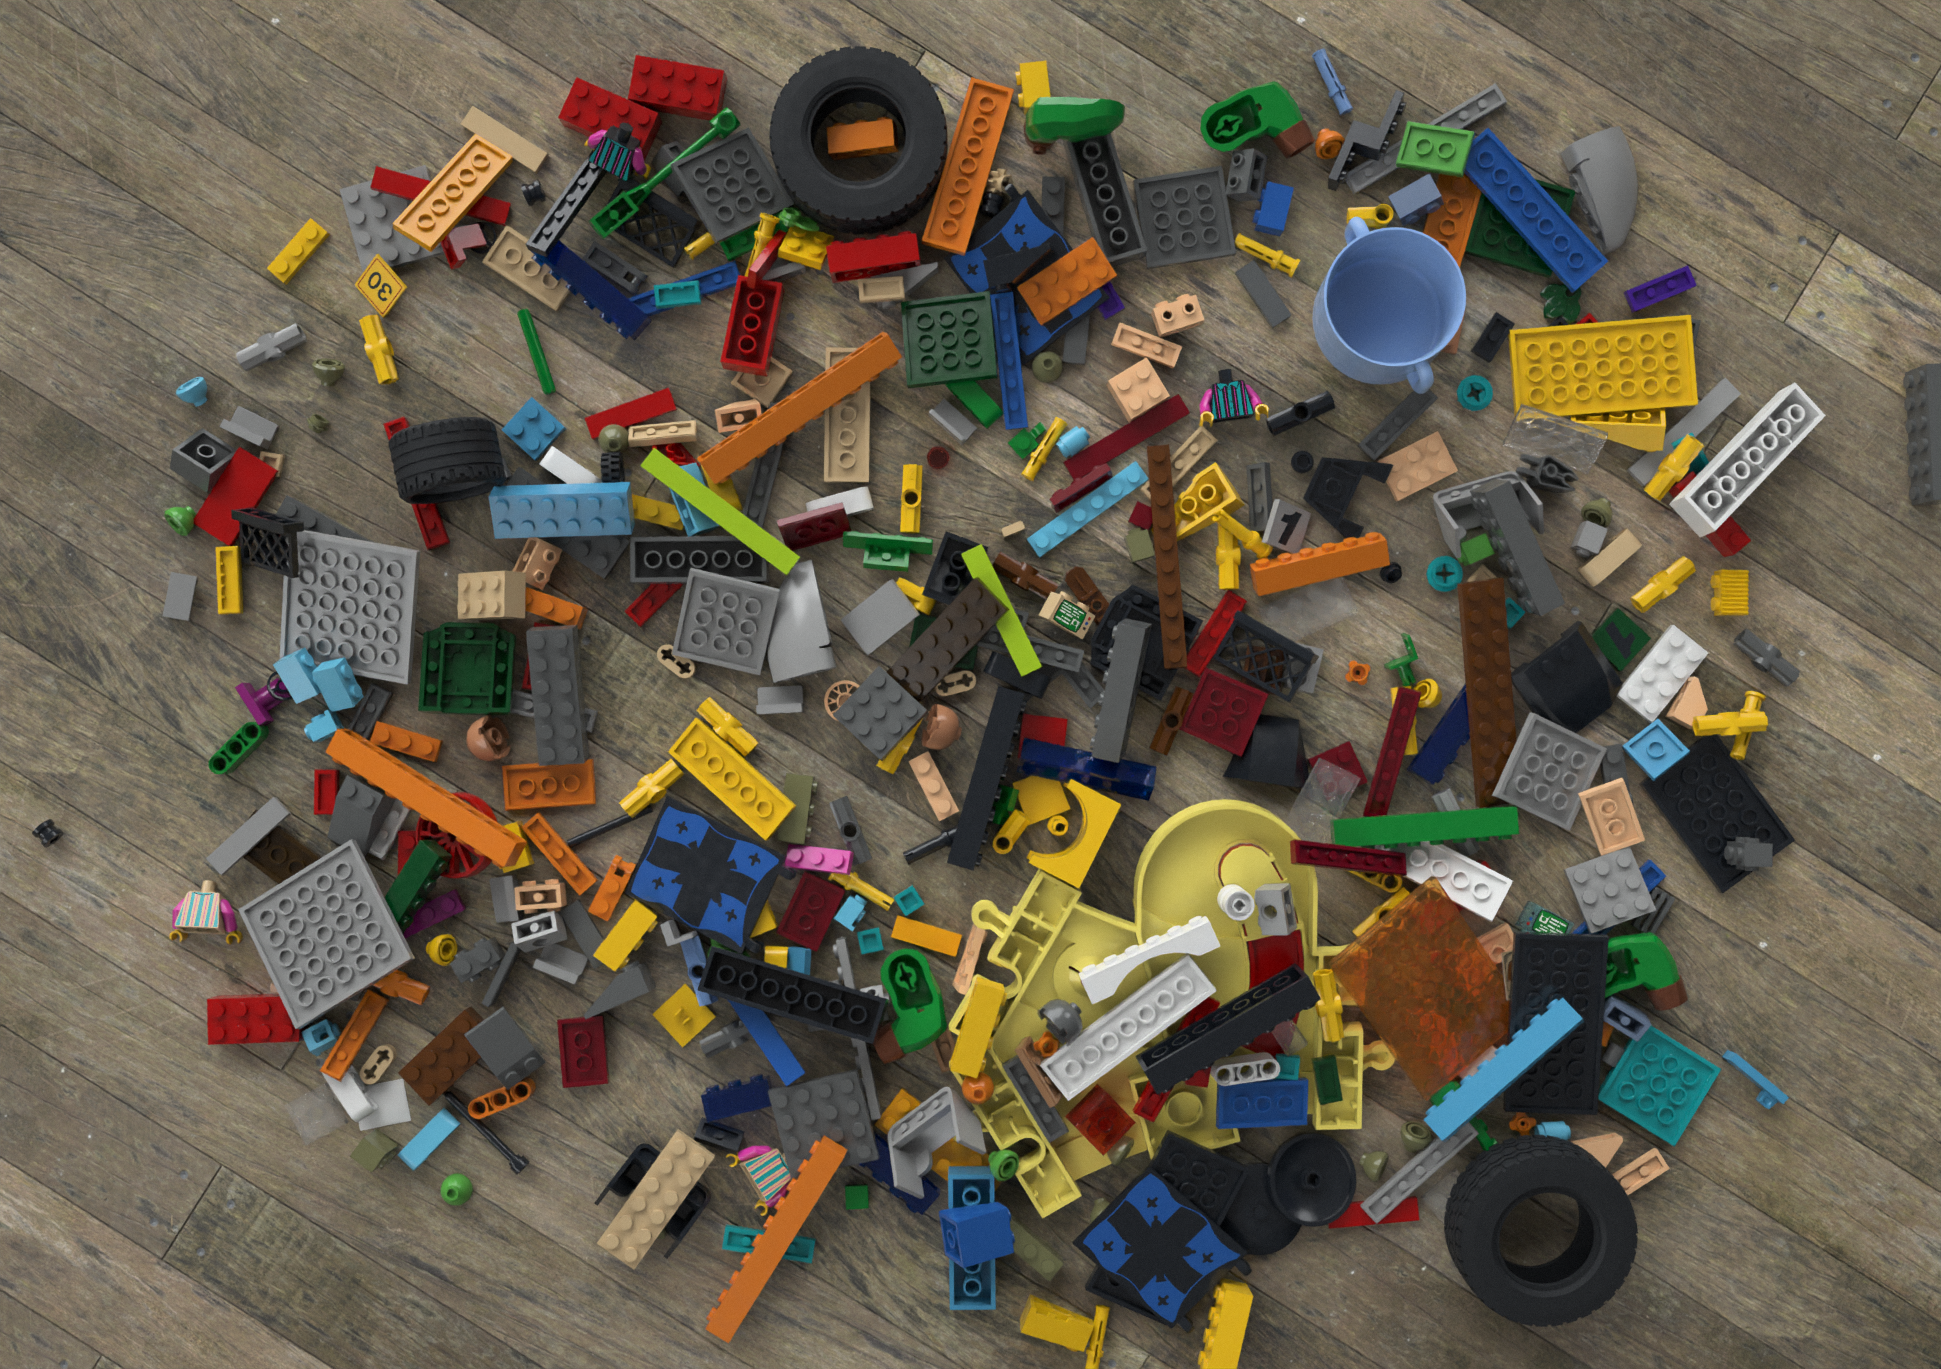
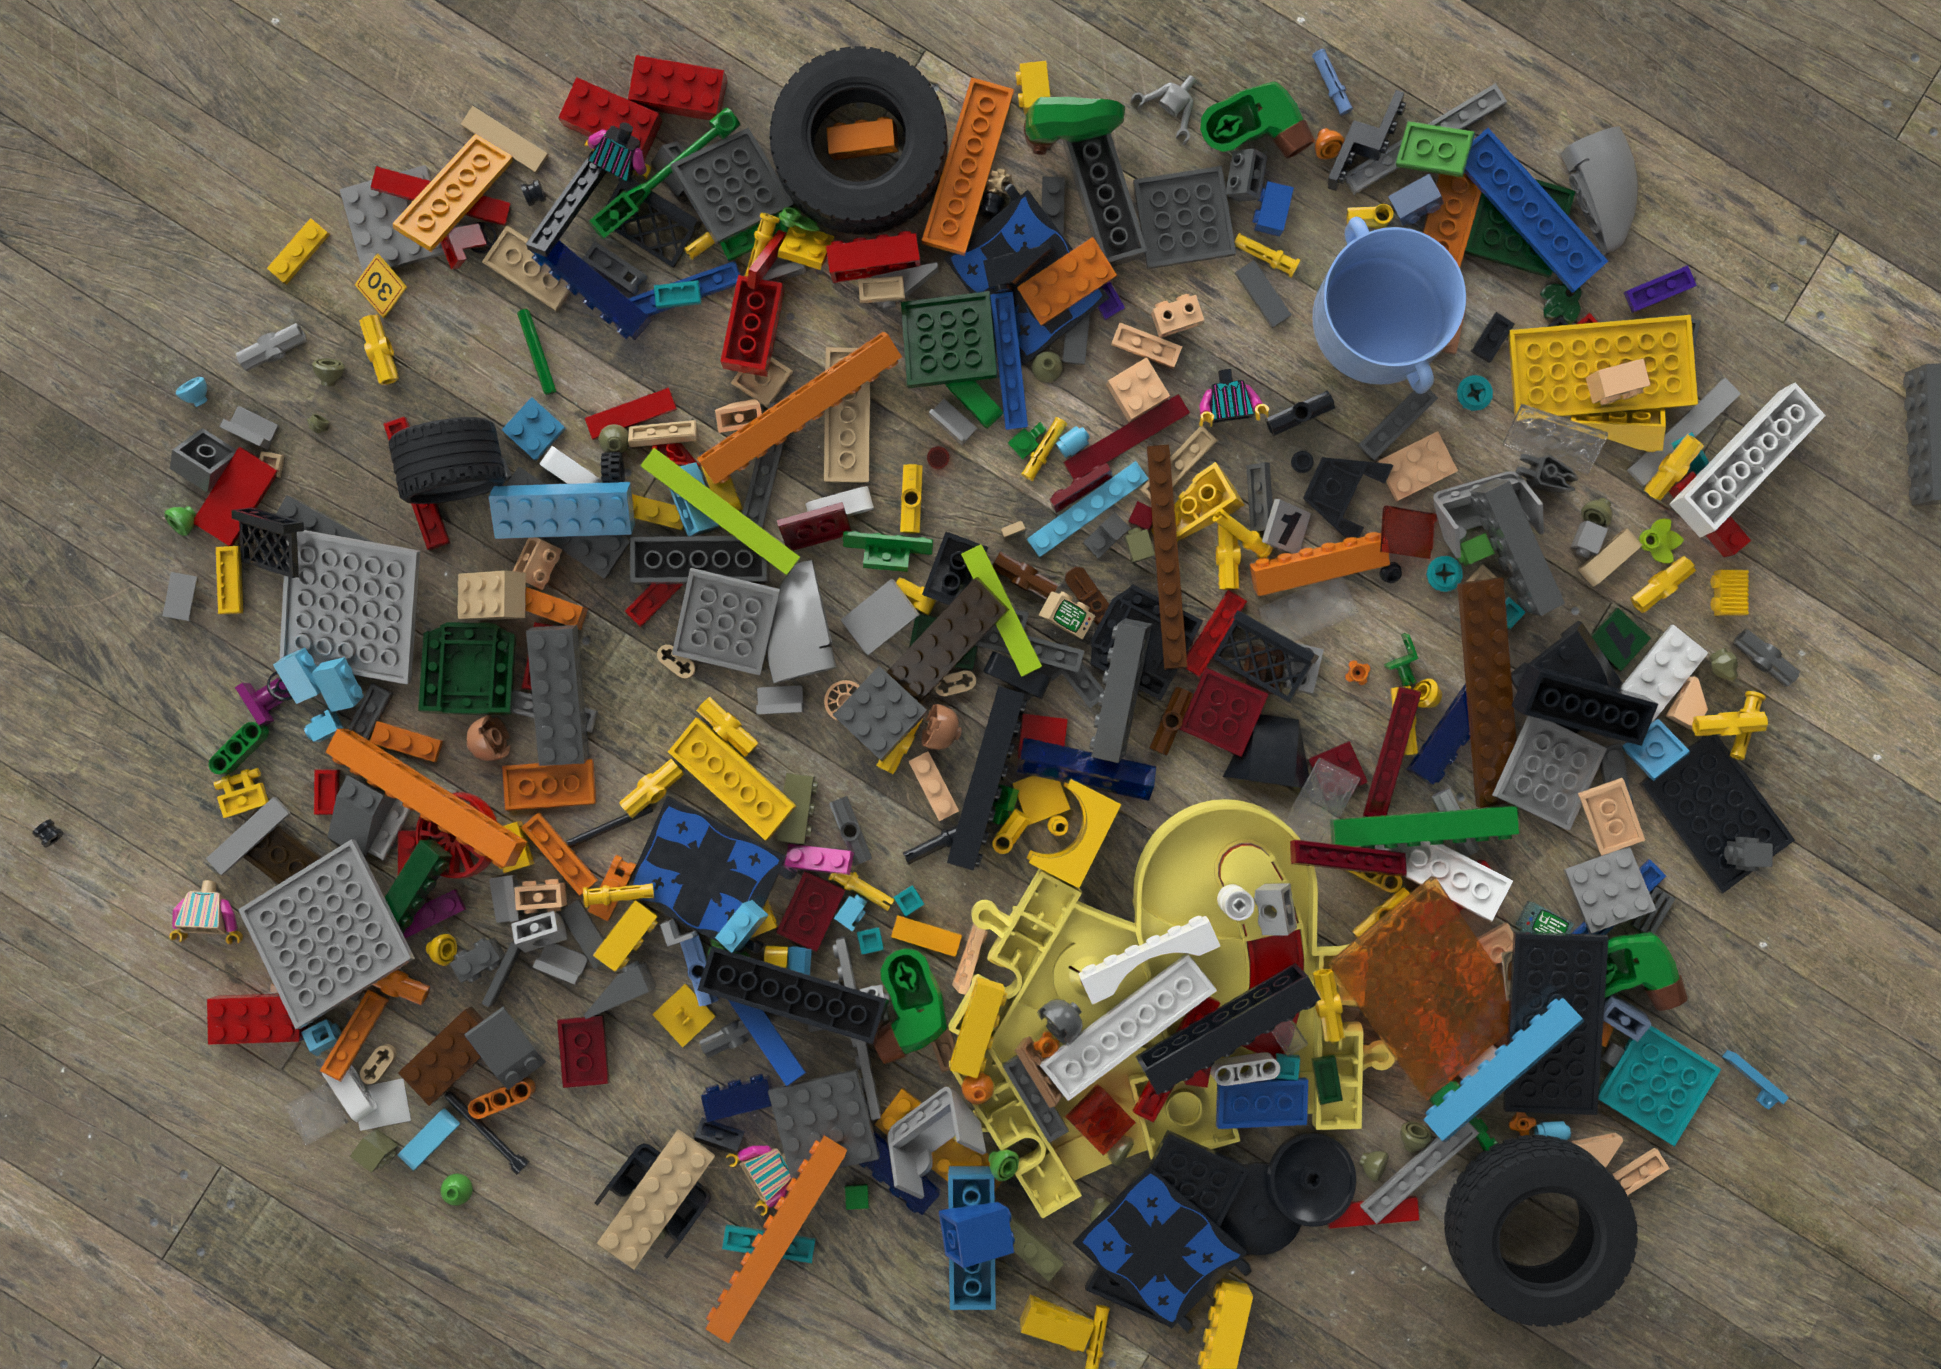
(244, 799): none -> yellow plate
(607, 895): none -> yellow pin
(741, 926): none -> medium azure brick
(1106, 535): none -> dark grey slope
(1173, 102): none -> light grey piece
(1407, 532): none -> clear red piece
(1584, 704): none -> black brick
(1618, 381): none -> light nougat brick
(1663, 541): none -> lime plate
(1724, 664): none -> olive rock

